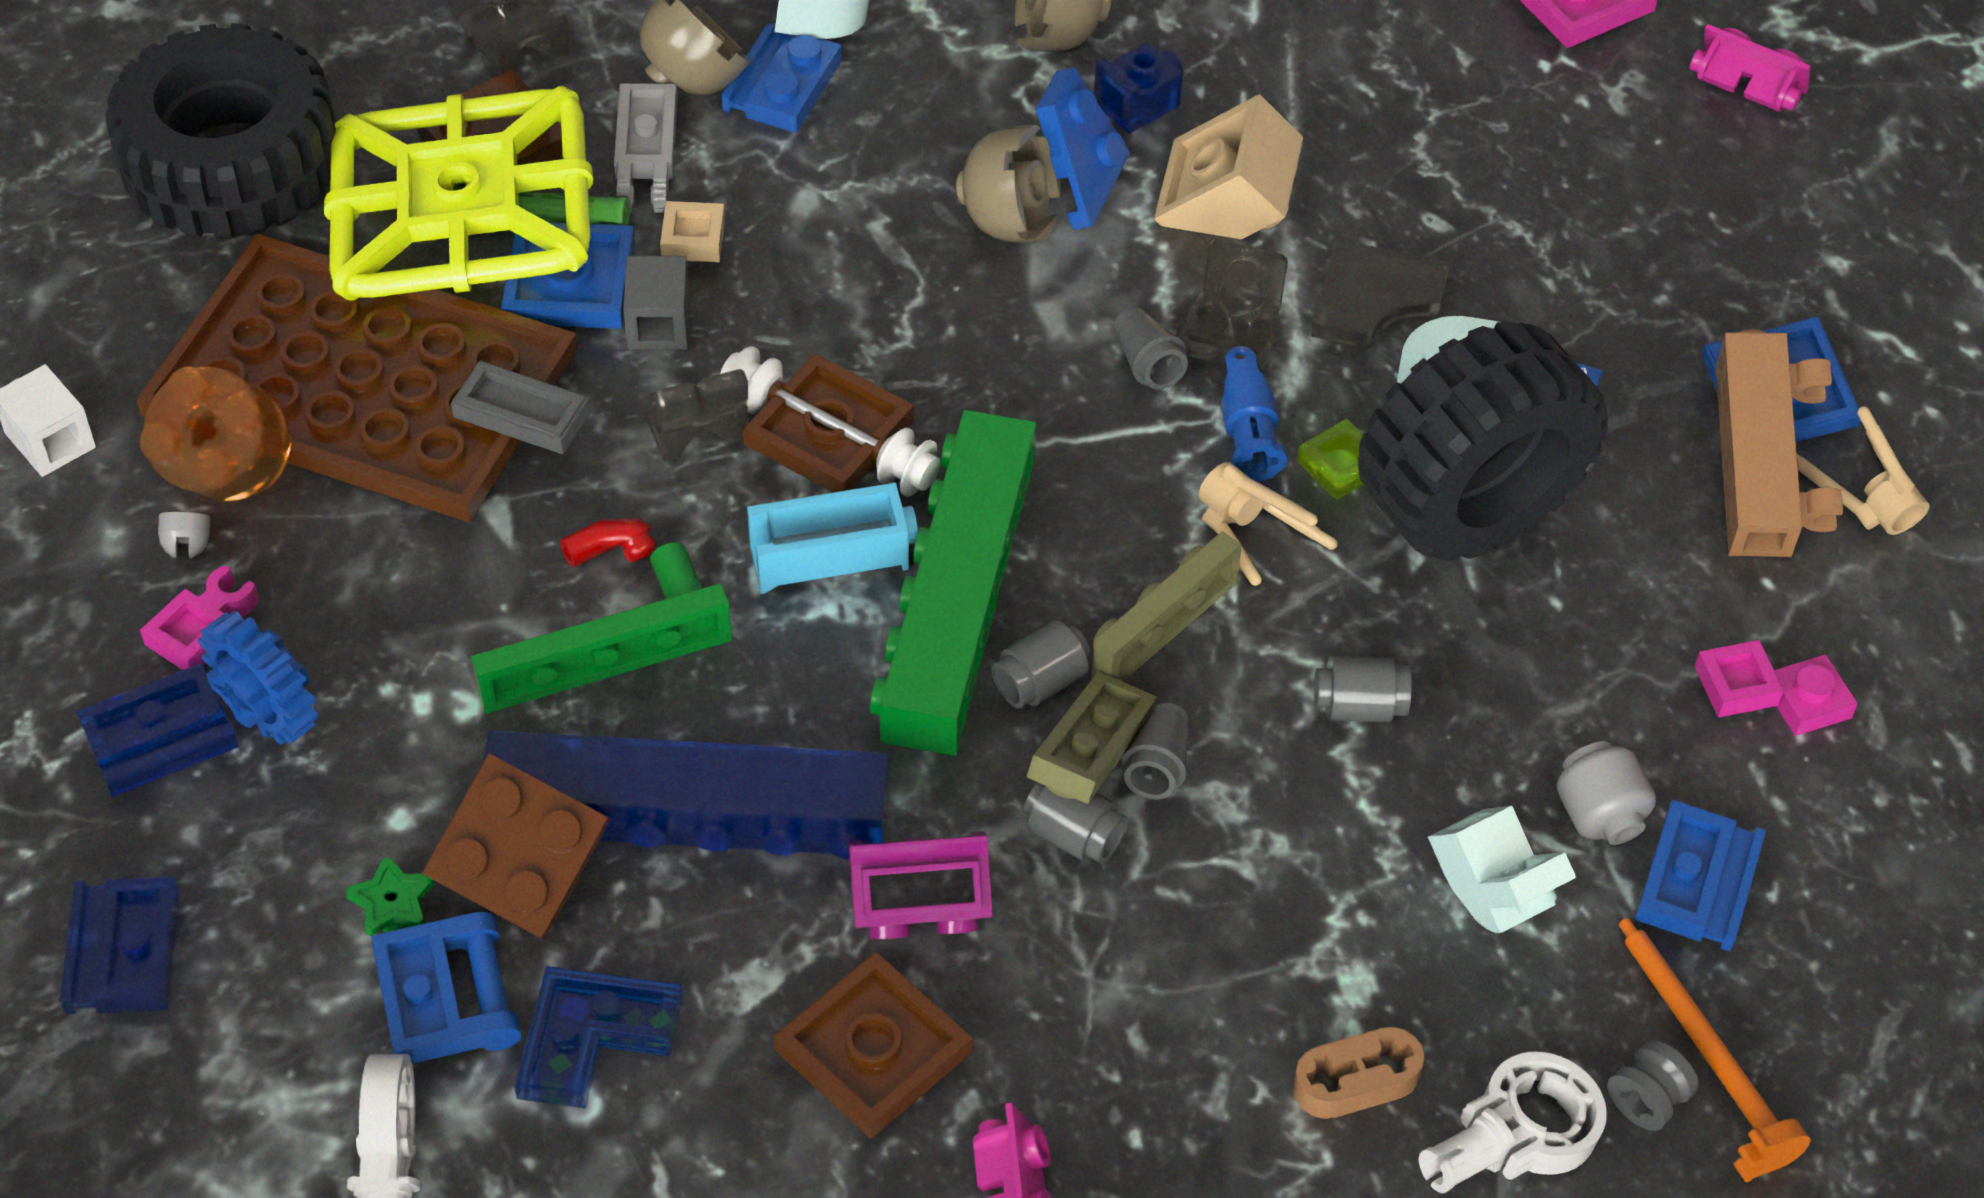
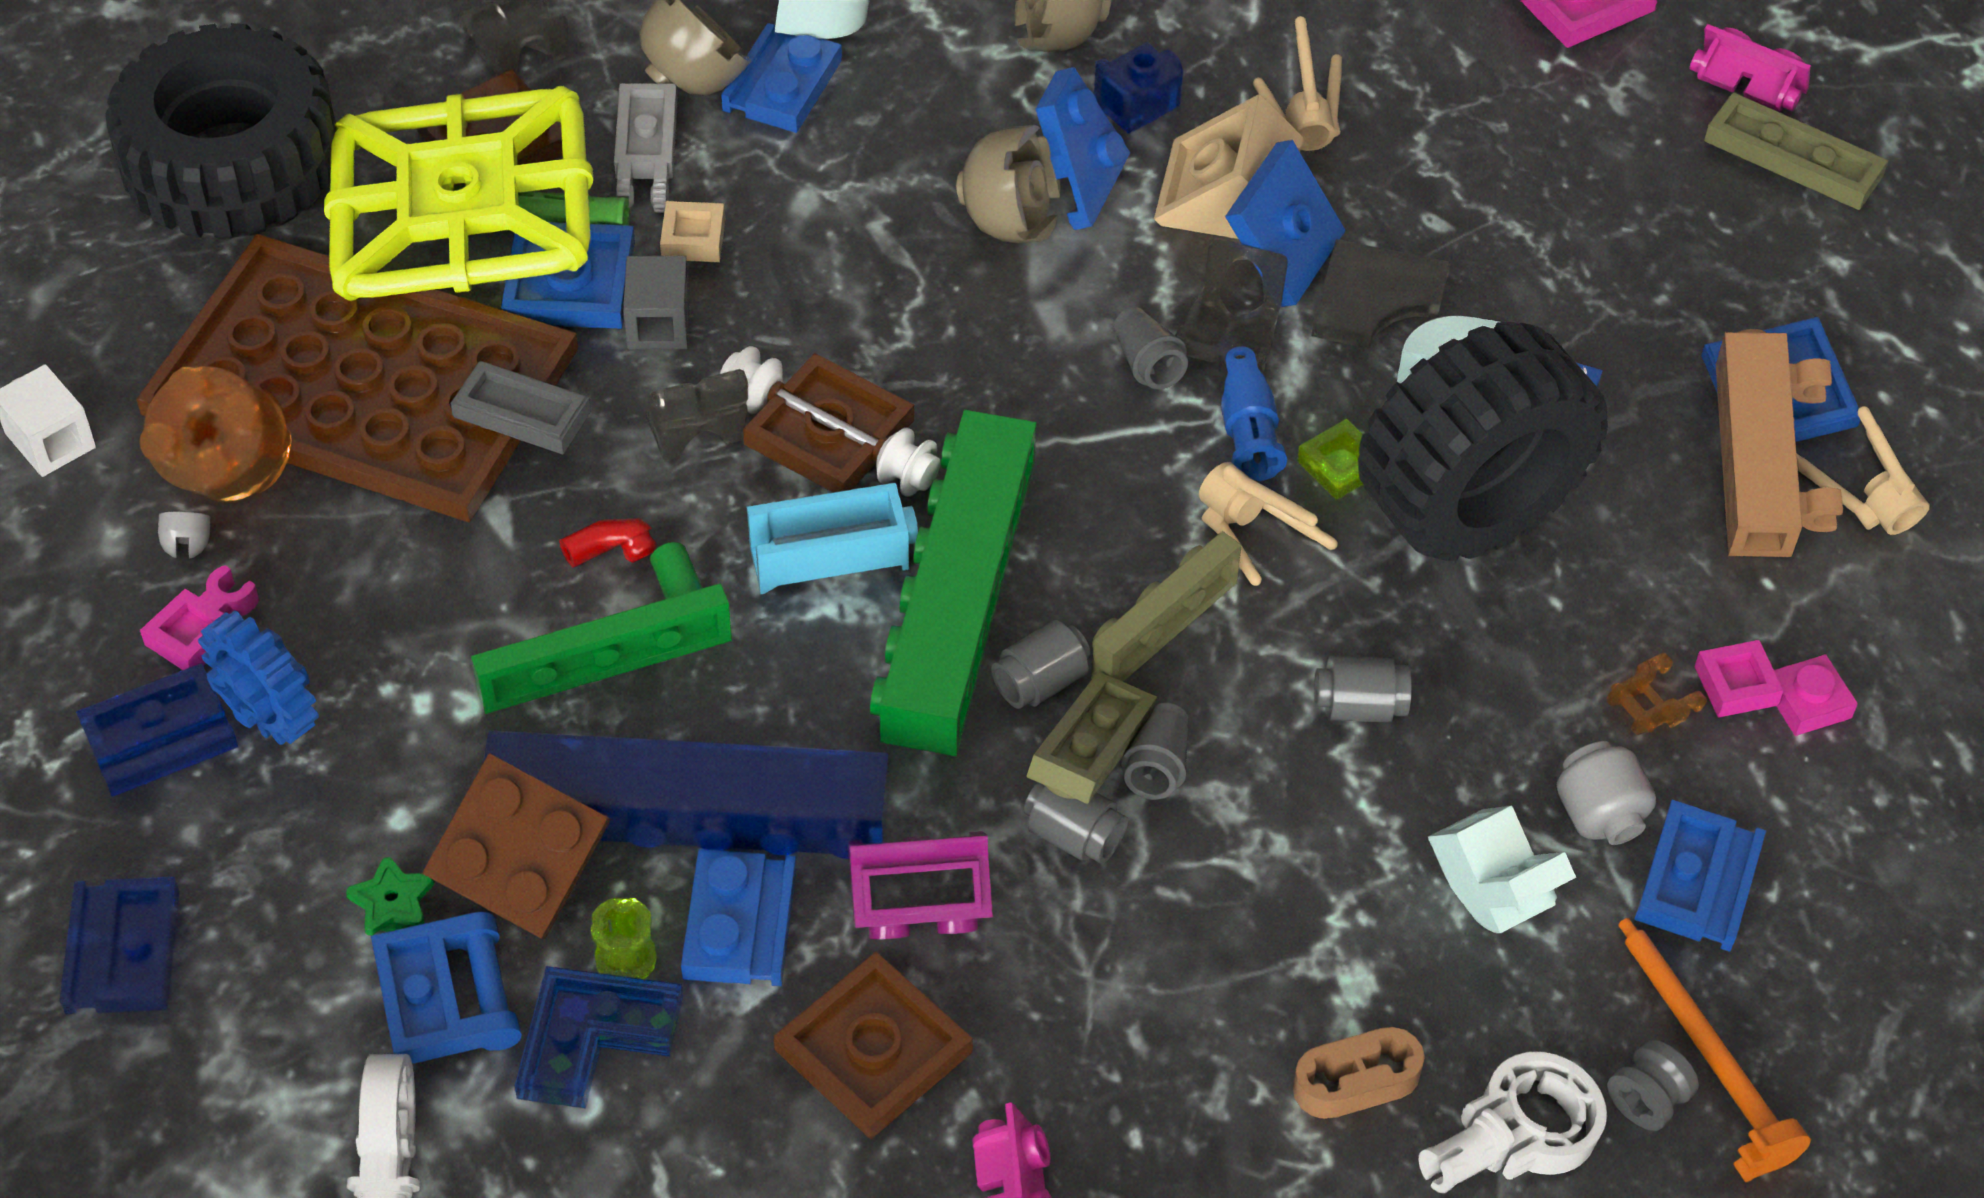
(629, 933): none -> clear neon green bush
(738, 918): none -> blue plate
(1287, 215): none -> blue plate
(1307, 110): none -> tan plant
(1670, 711): none -> clear orange piece
(1796, 151): none -> olive plate

